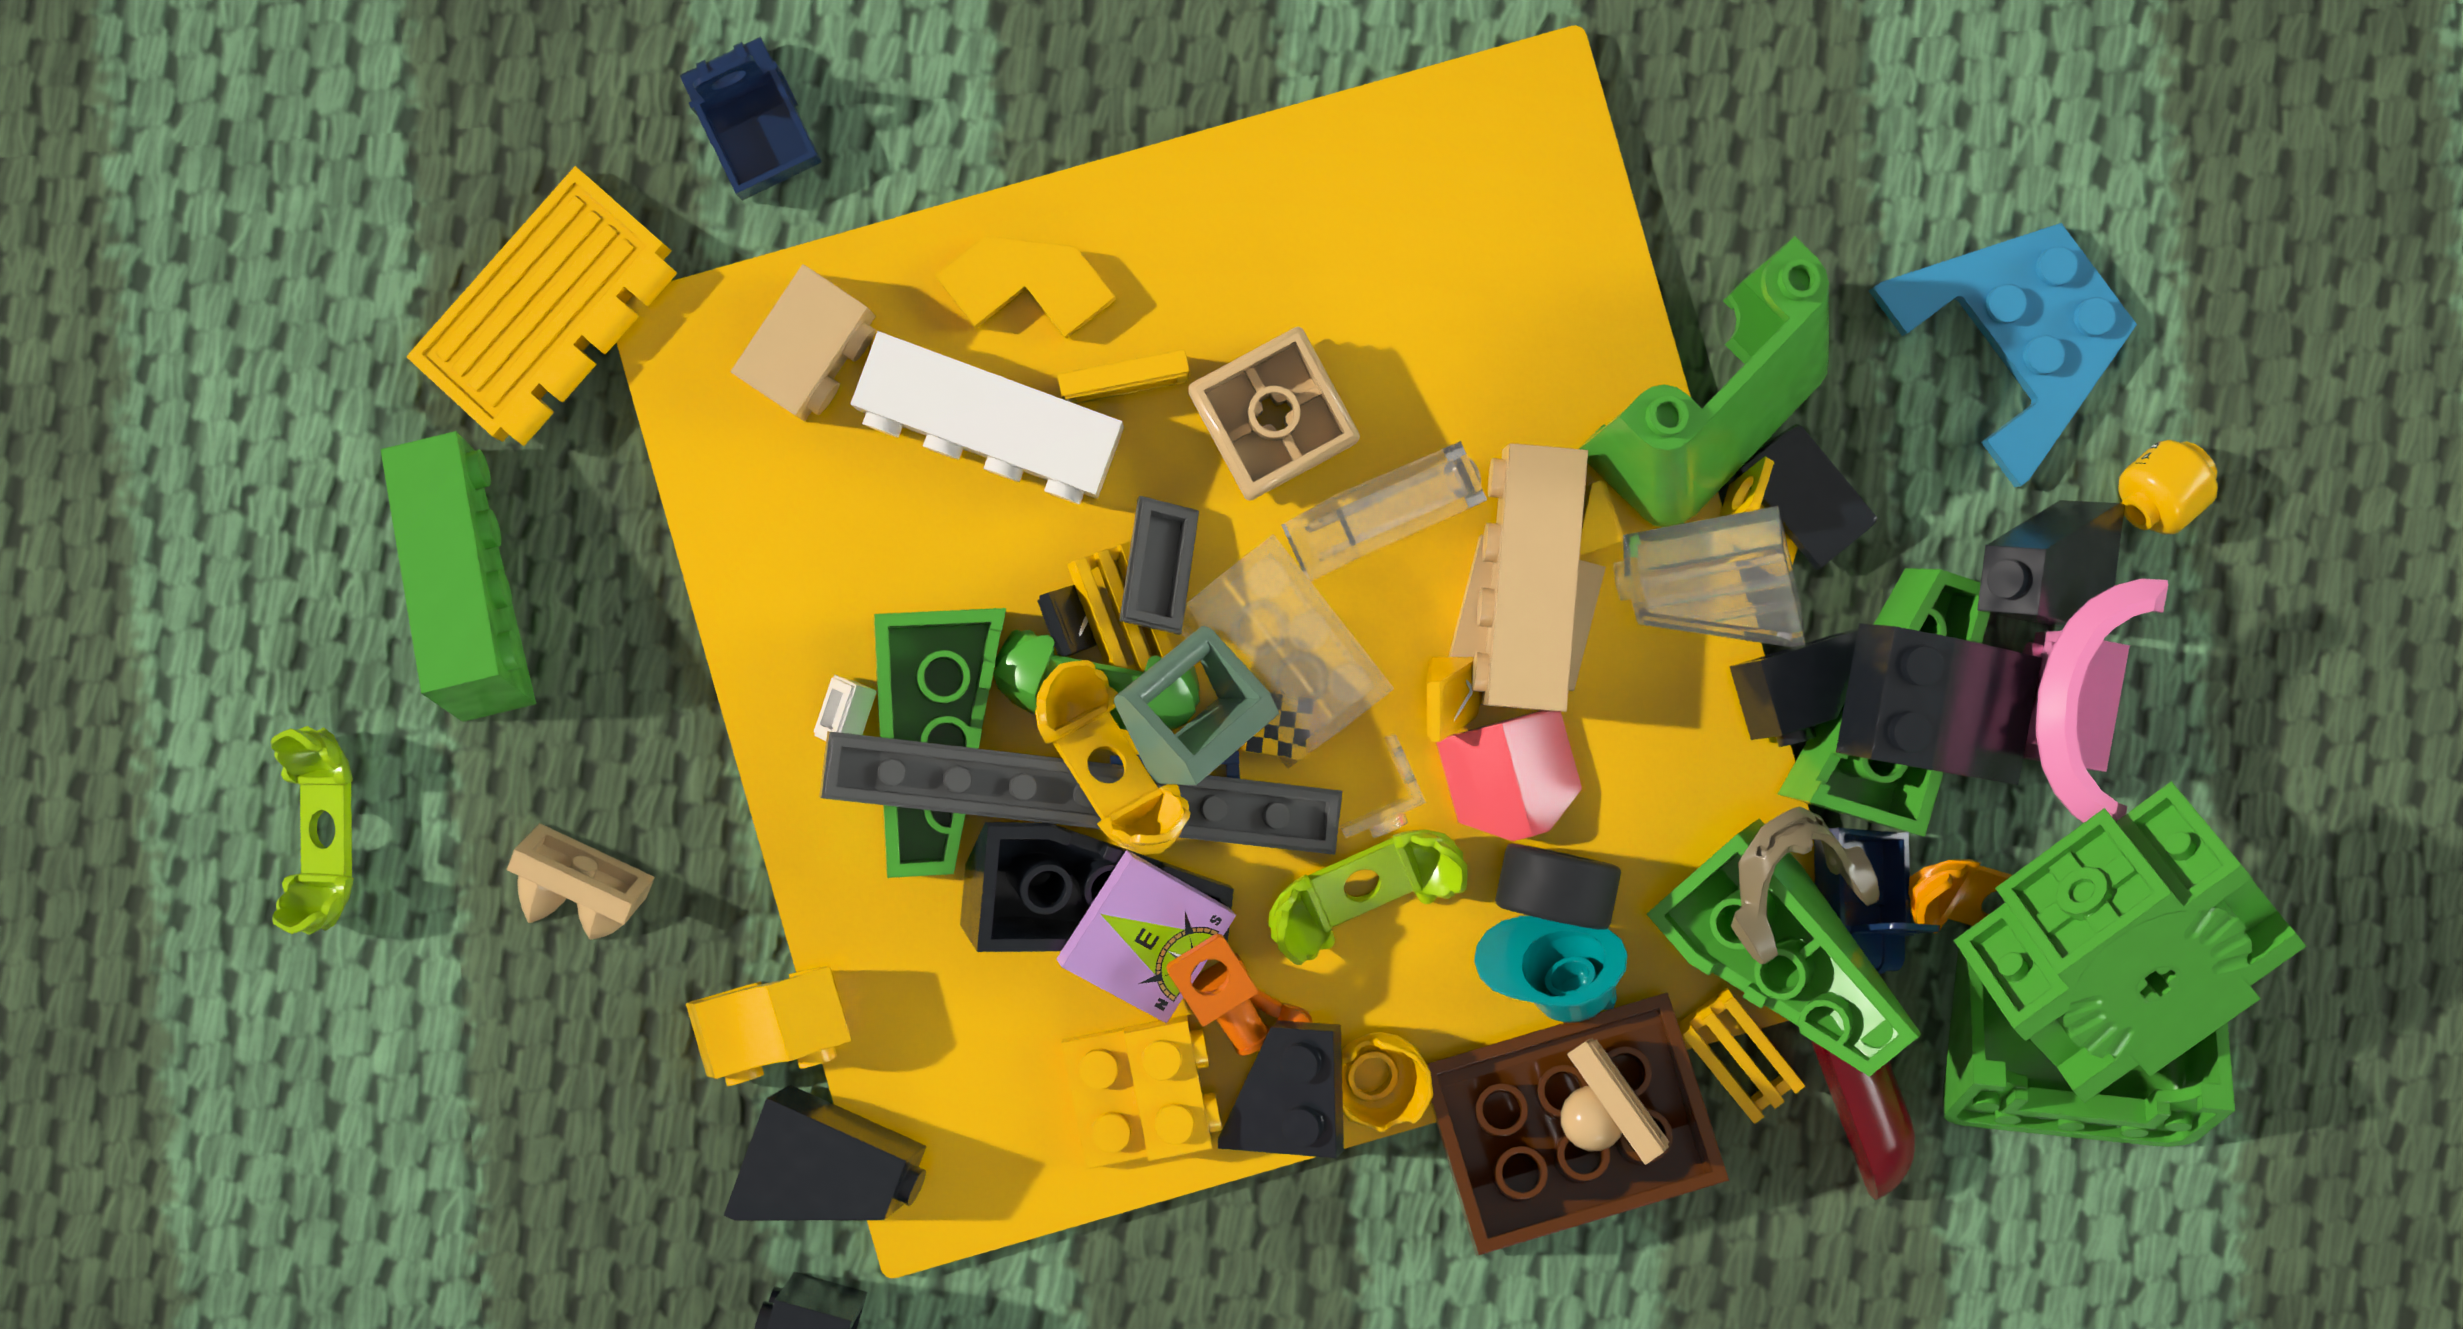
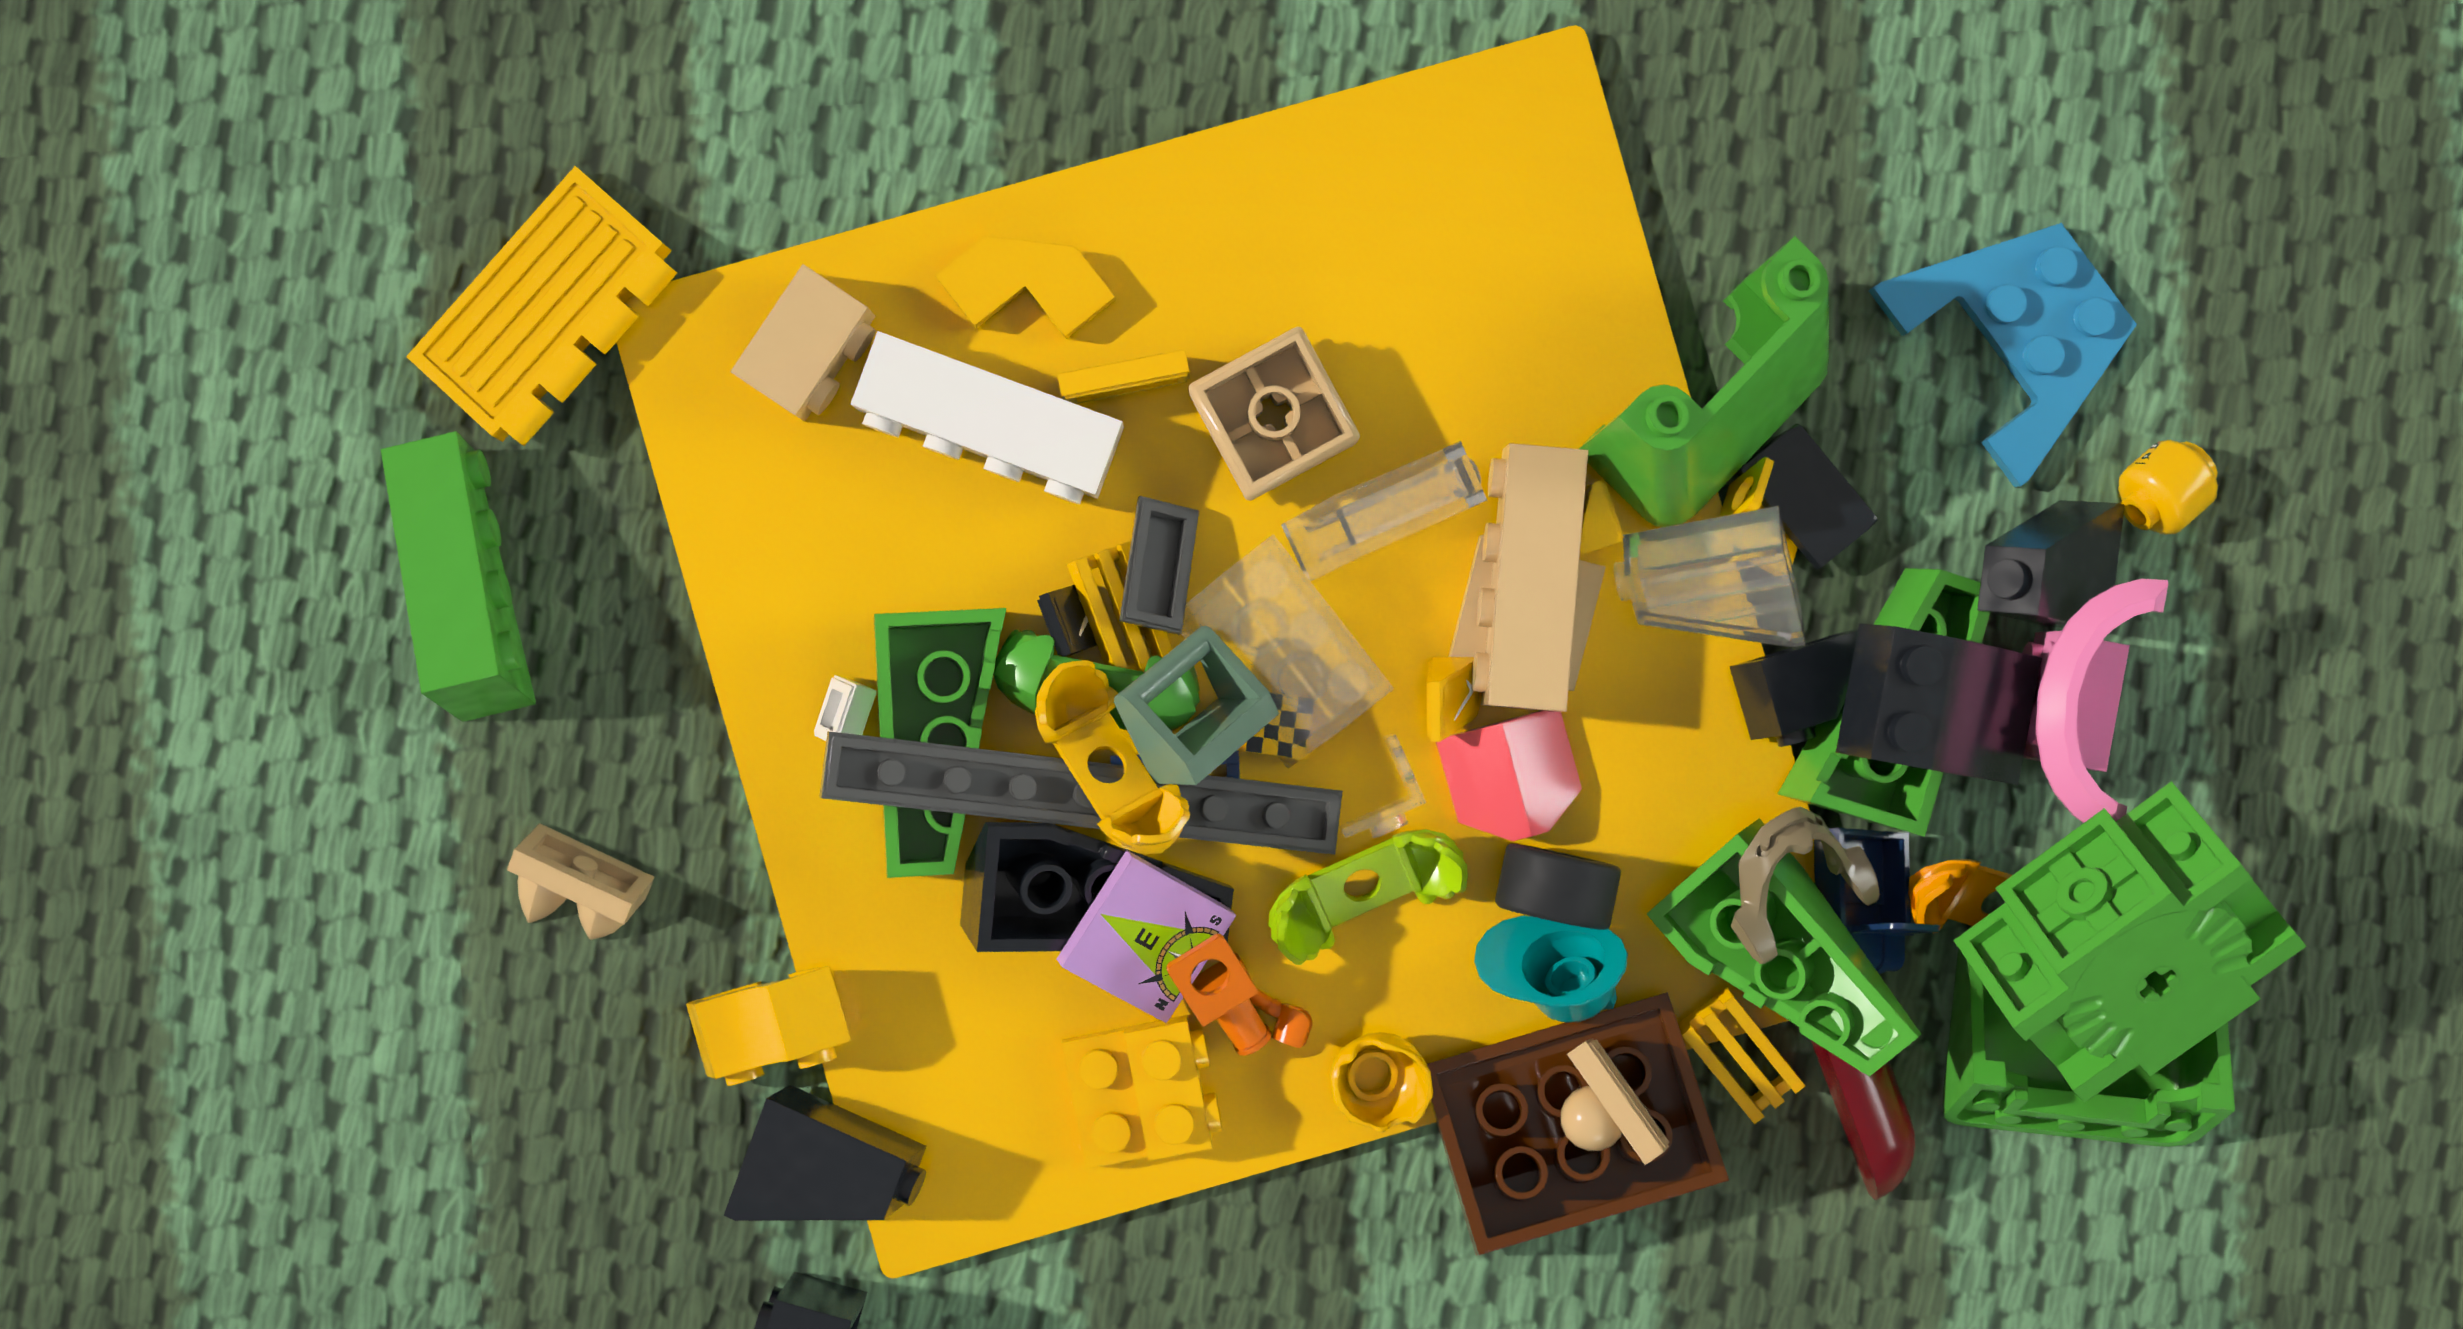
(325, 882): lime piece -> none
(750, 118): dark blue piece -> none
(1291, 1094): black wing -> none

